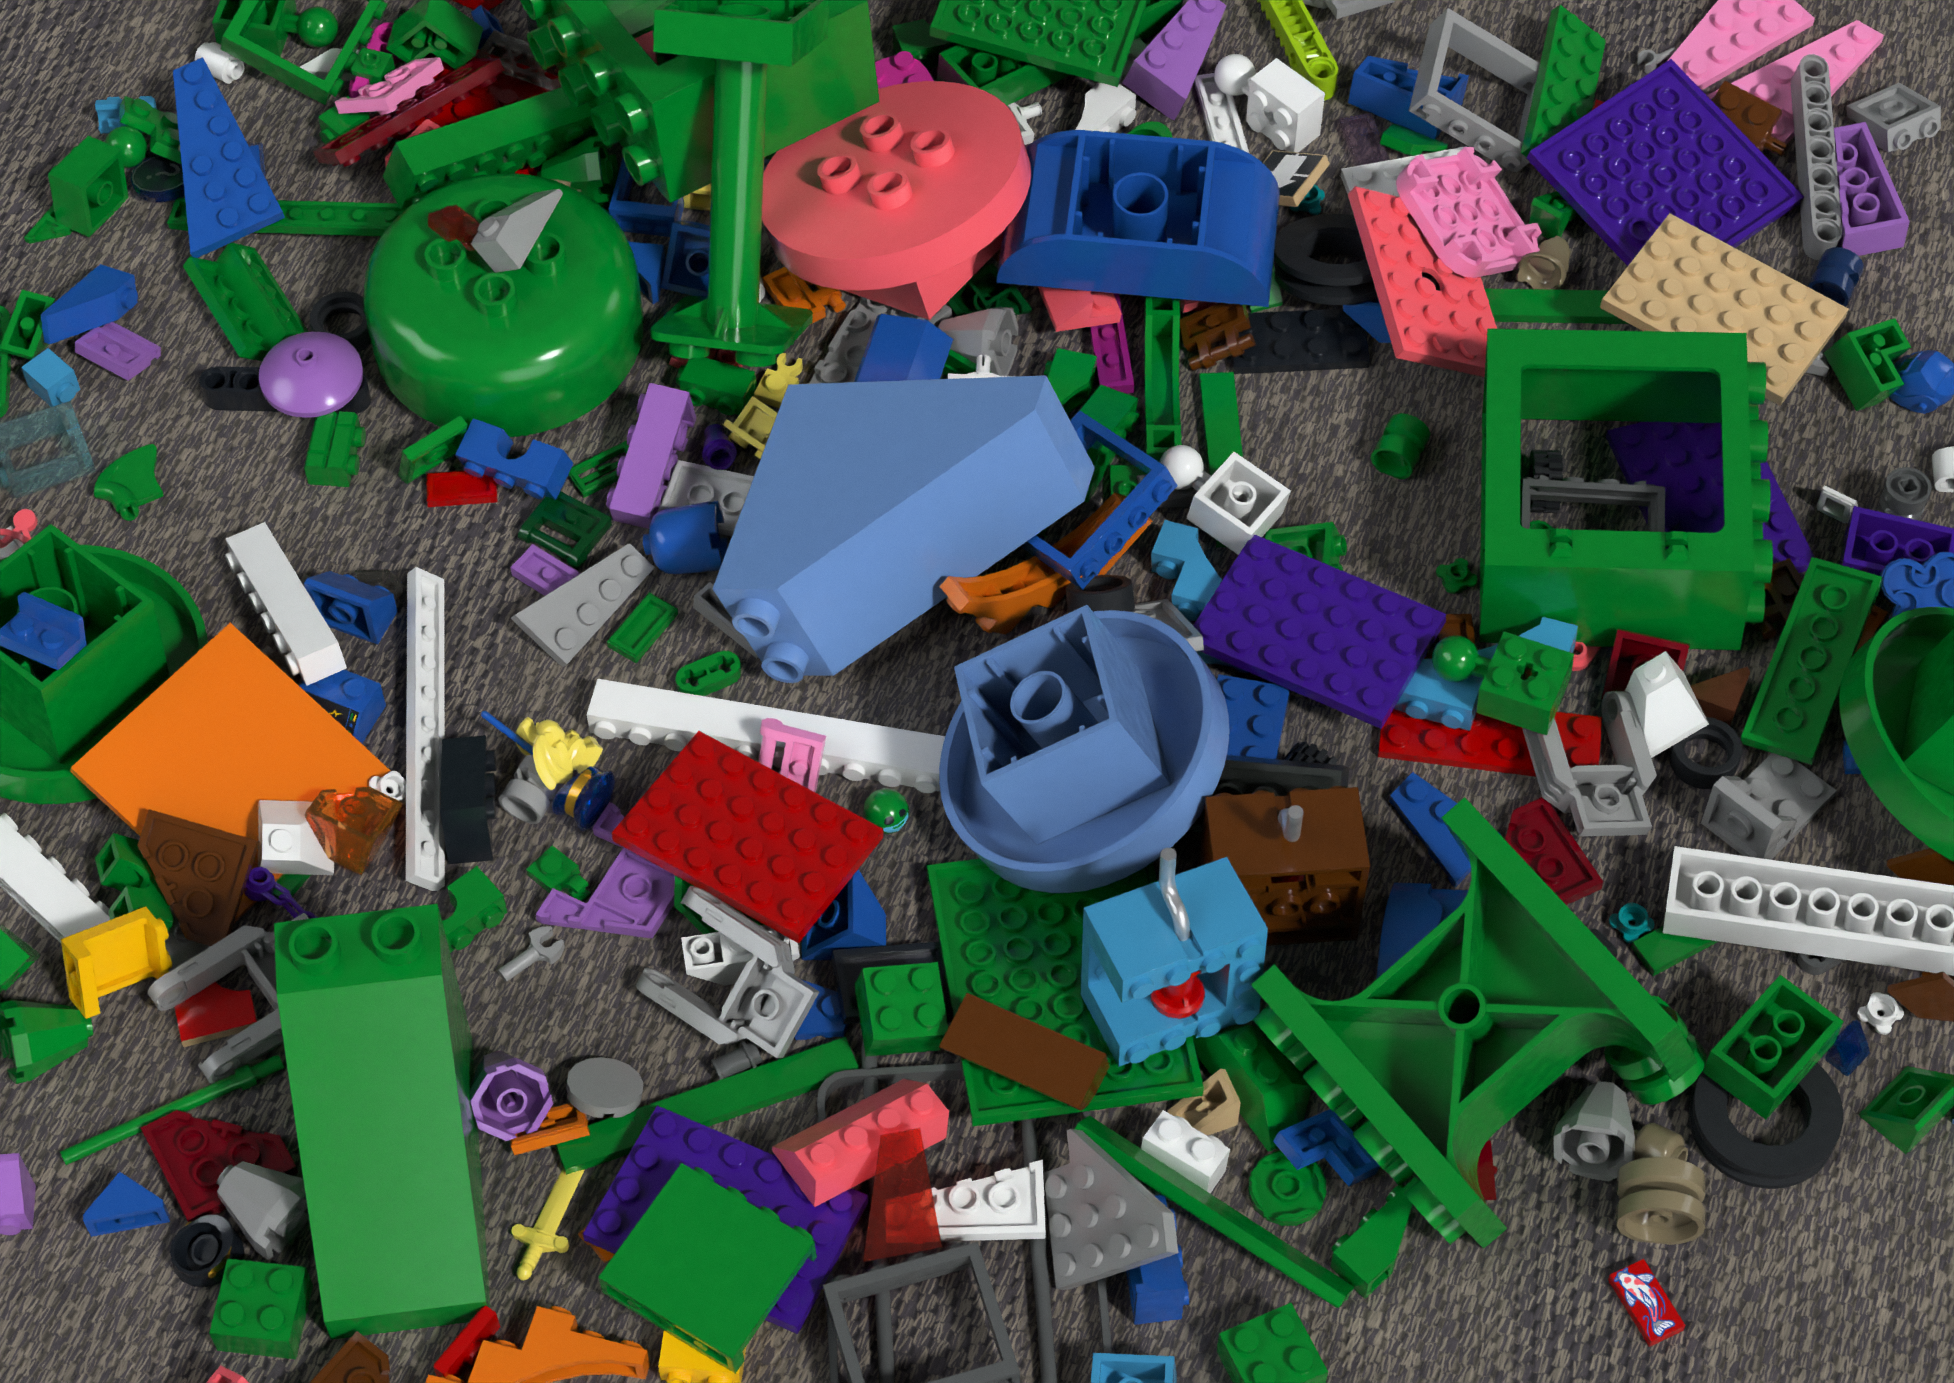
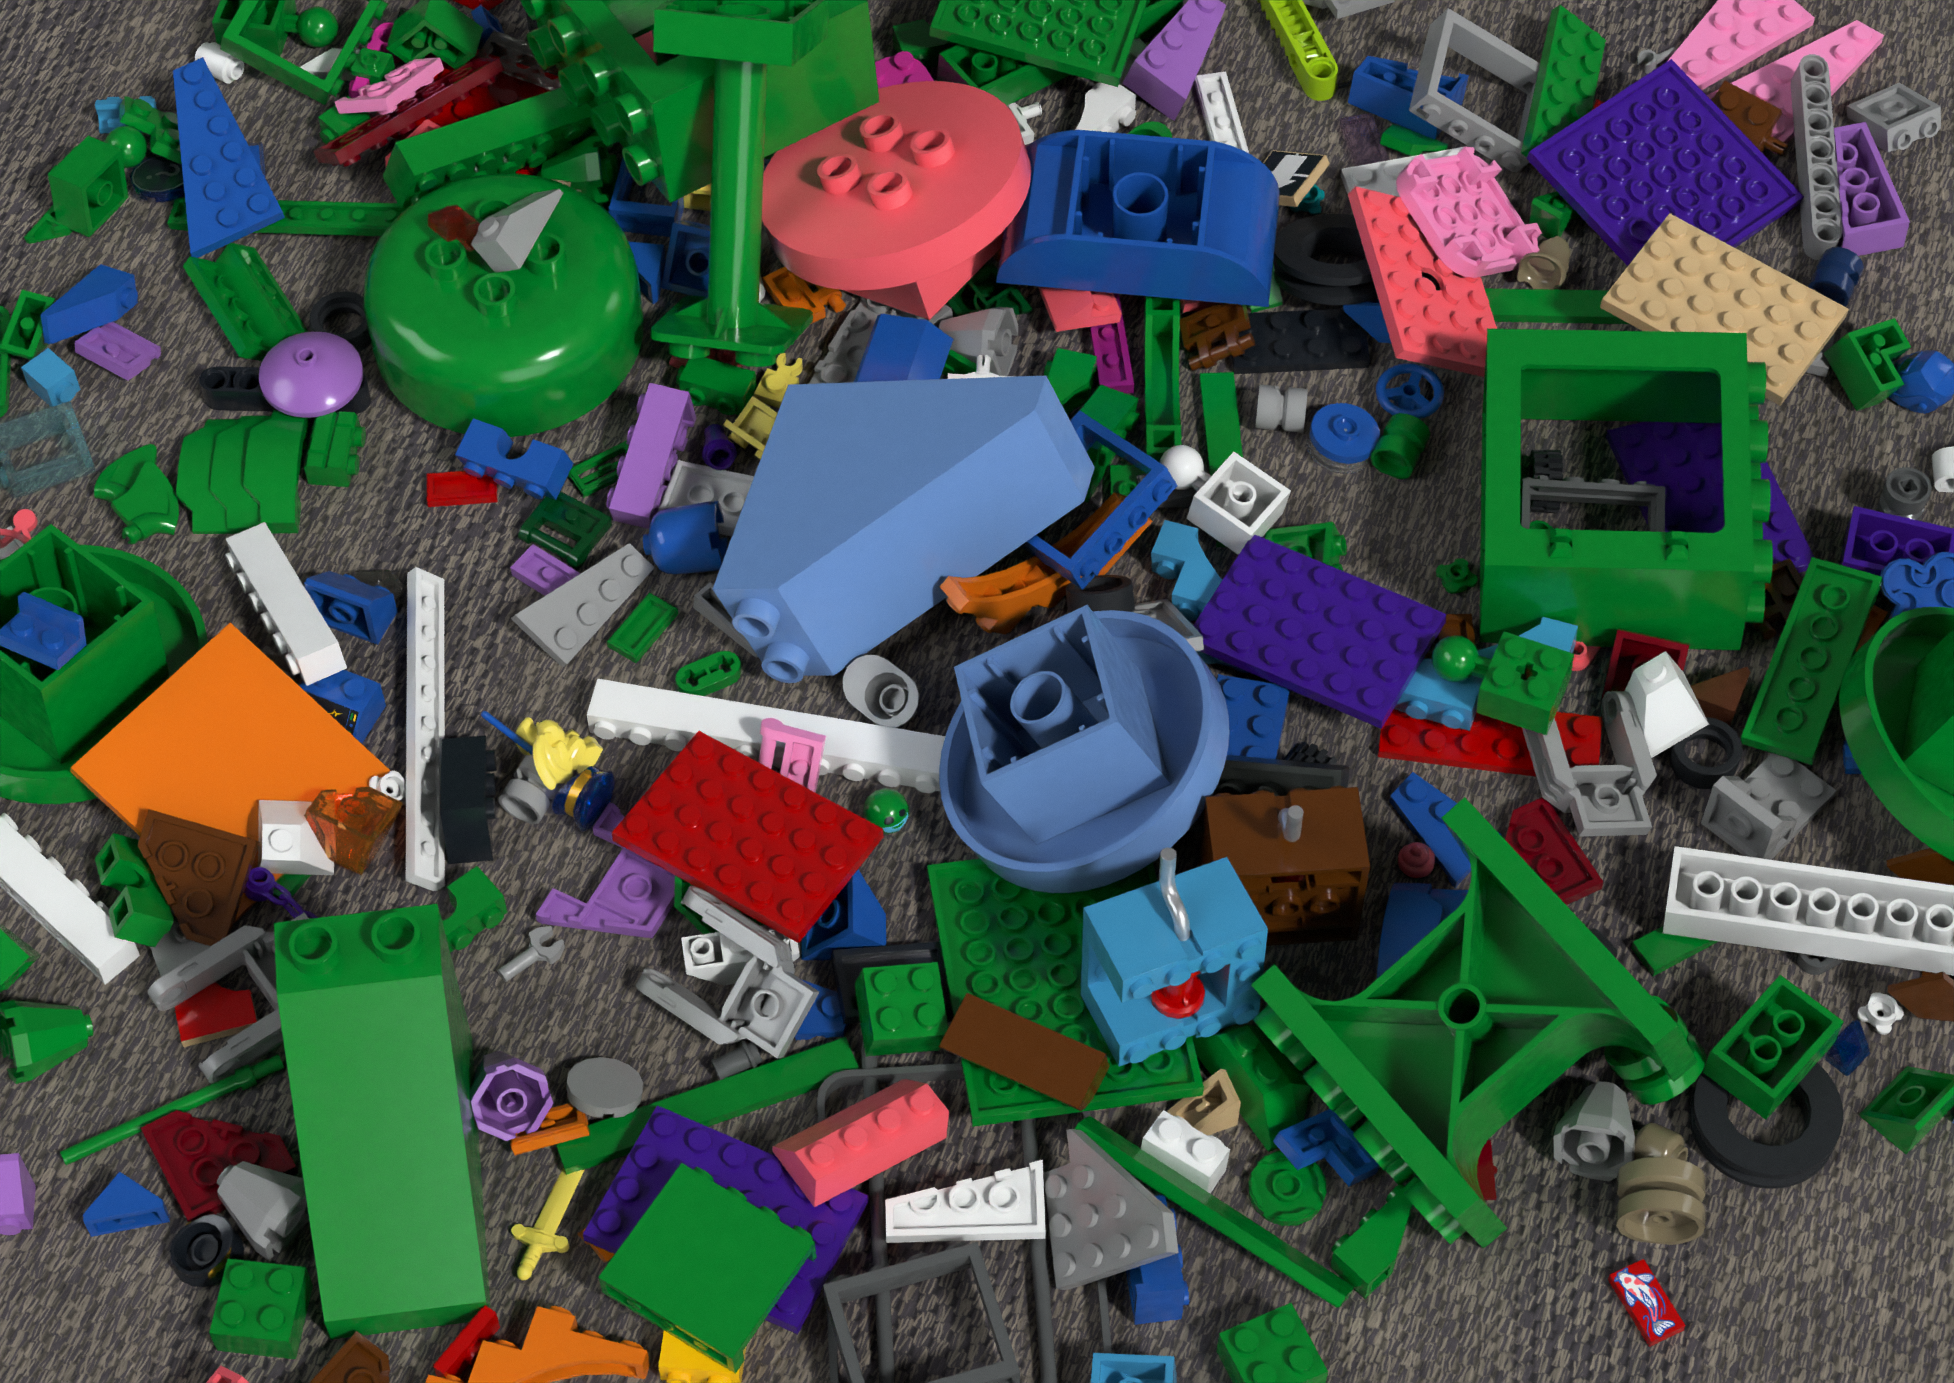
(114, 957): yellow panel -> none
(148, 505): none -> green arm
(243, 473): none -> green slope
(432, 450): green tile -> none
(558, 872): green plate -> none
(881, 691): none -> light grey piece
(902, 1199): clear red wing -> none
(1279, 100): white brick -> none
(1281, 408): none -> light grey wheel
(1342, 438): none -> blue piece
(1408, 397): none -> blue piece
(1416, 860): none -> coral plate
(1635, 913): teal plate -> none
(1835, 504): white slope -> none

